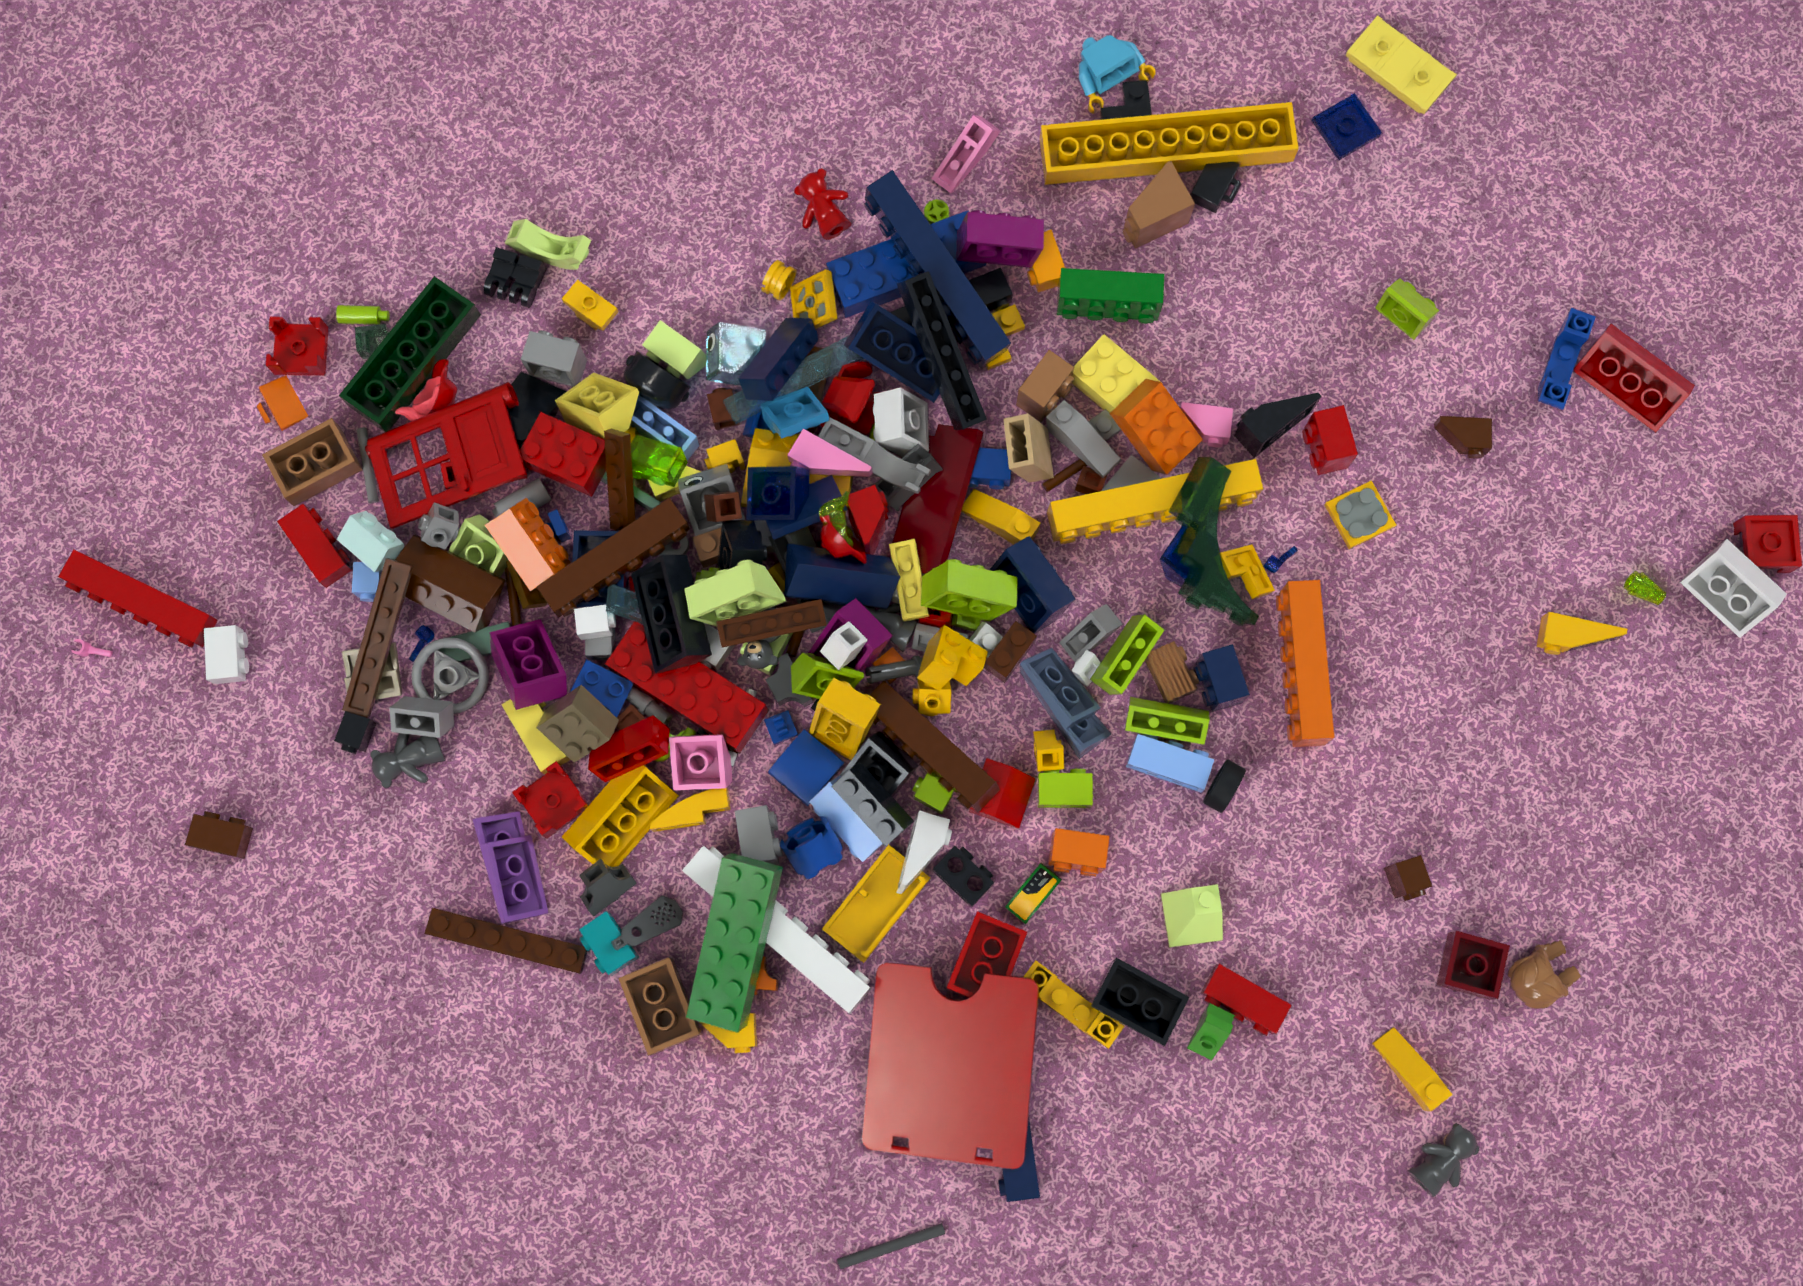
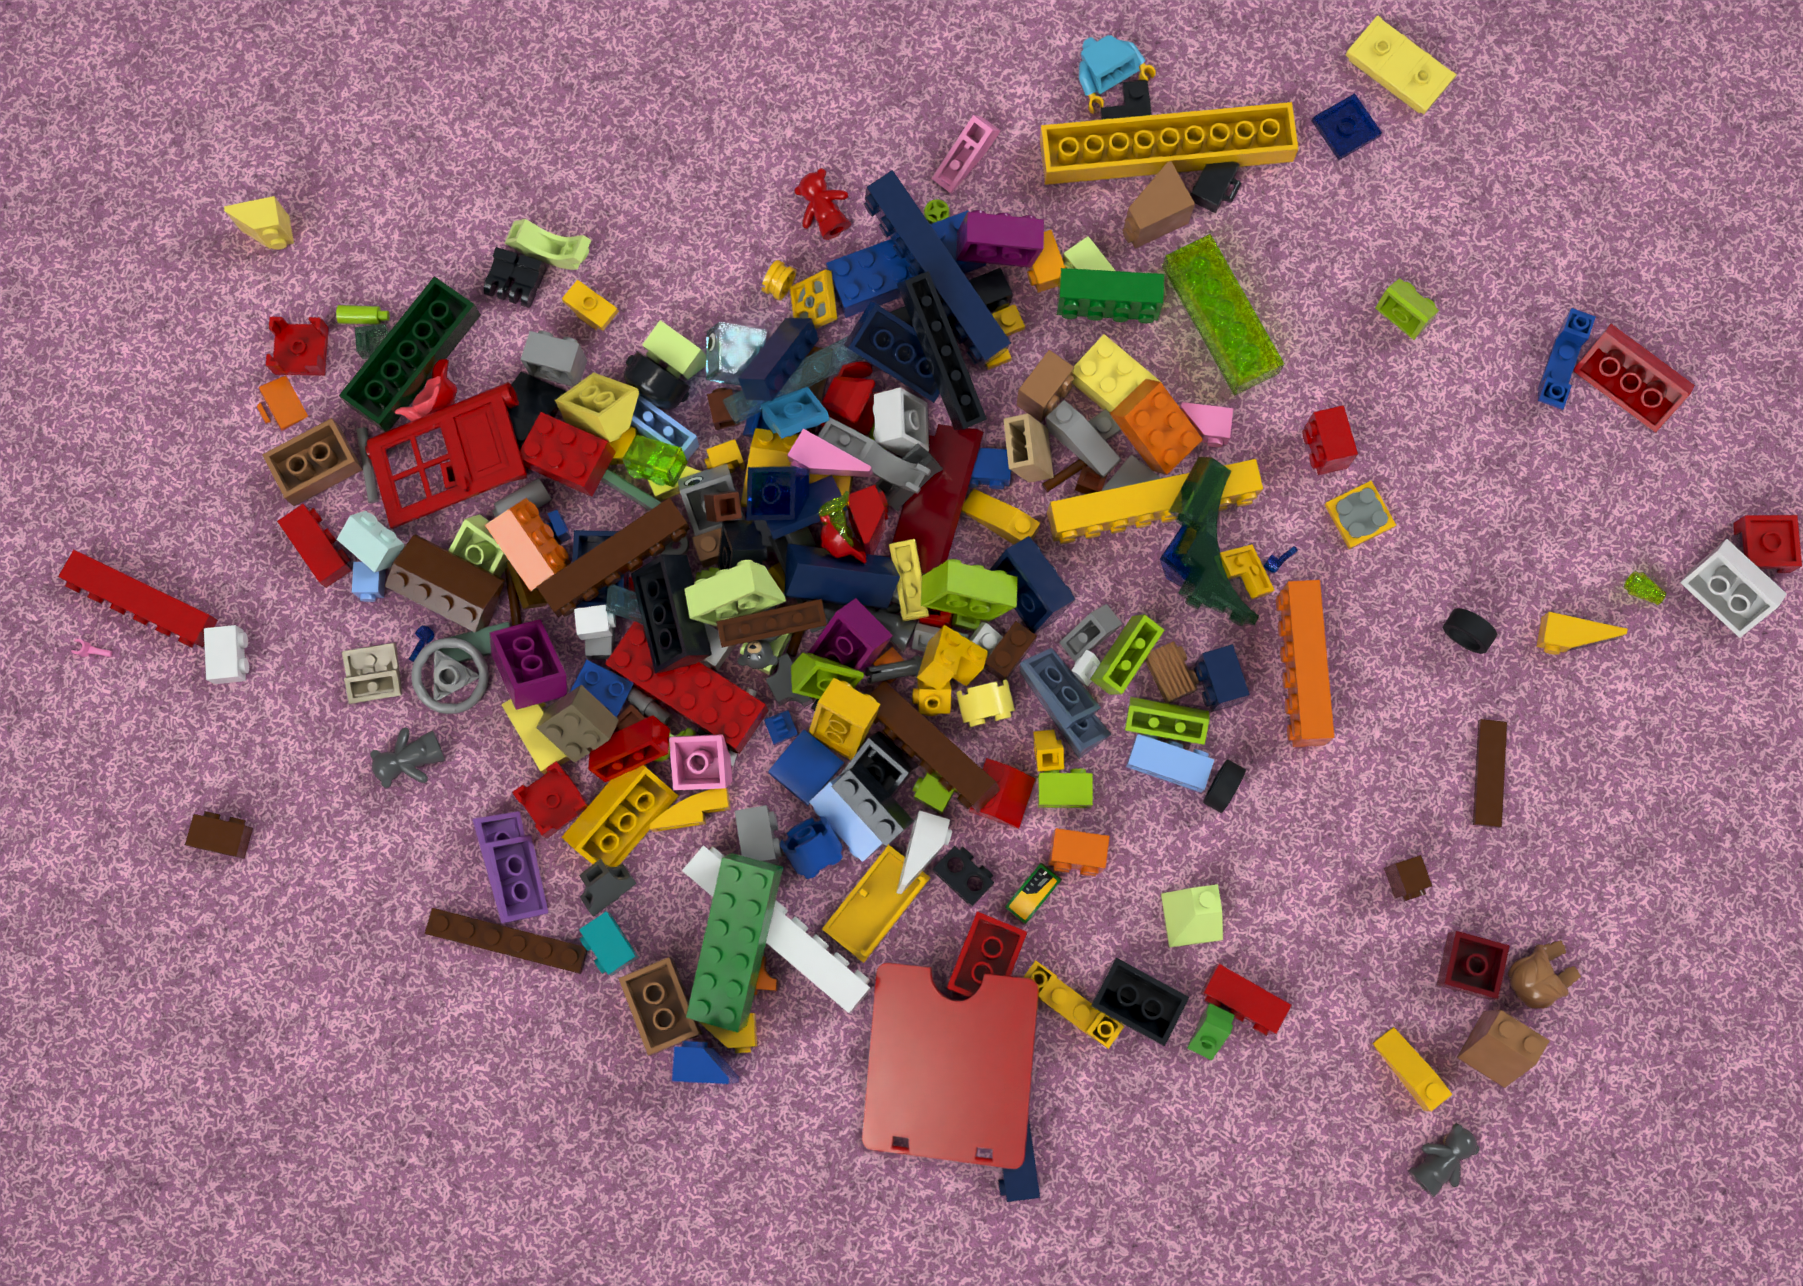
(263, 221): none -> light yellow slope
(354, 732): black brick -> none
(377, 637): reddish brown plate -> none
(422, 716): light grey brick -> none
(439, 526): light grey brick -> none
(619, 478): reddish brown plate -> none
(647, 925): dark grey piece -> none
(701, 1065): none -> blue slope
(843, 645): white brick -> none
(891, 1246): dark grey bar -> none
(986, 702): none -> light yellow brick
(1086, 256): none -> yellowish green slope
(1222, 314): none -> clear neon green brick
(1272, 420): black slope -> none
(1466, 434): reddish brown slope -> none
(1470, 630): none -> black tyre
(1490, 773): none -> reddish brown tile
(1502, 1047): none -> medium nougat slope

